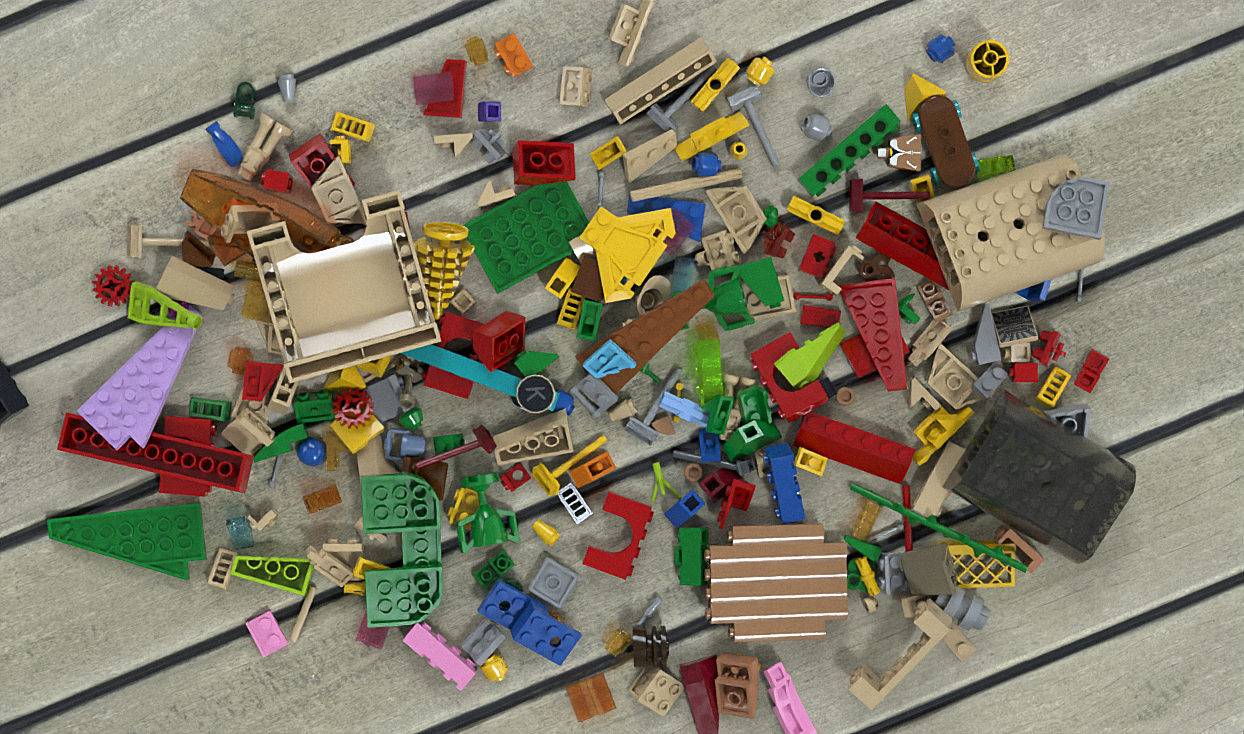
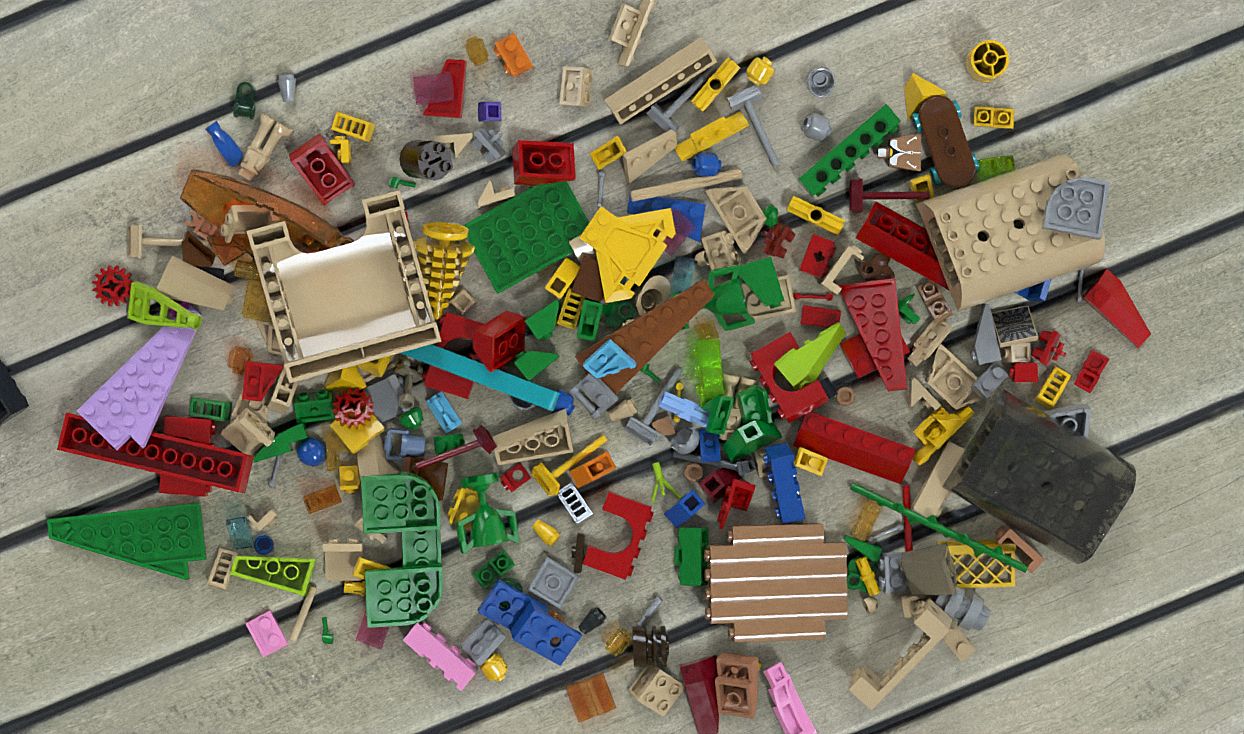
(263, 544): none -> clear blue tile
(277, 181): red brick -> none
(327, 638): none -> green hand
(329, 566): tan hinge -> none
(337, 196): tan wing -> none
(349, 478): none -> yellow bracket
(394, 182): none -> green hand
(426, 160): none -> dark brown cylinder
(443, 412): none -> medium azure hinge
(535, 393): black tile -> none
(544, 321): none -> green slope
(577, 552): none -> dark brown plate
(592, 620): none -> pearl dark grey cone
(615, 314): none -> green plate
(685, 440): none -> light grey hair
(734, 154): yellow cone -> none
(940, 48): blue head -> none
(994, 117): none -> yellow slope
(1114, 304): none -> red wedge

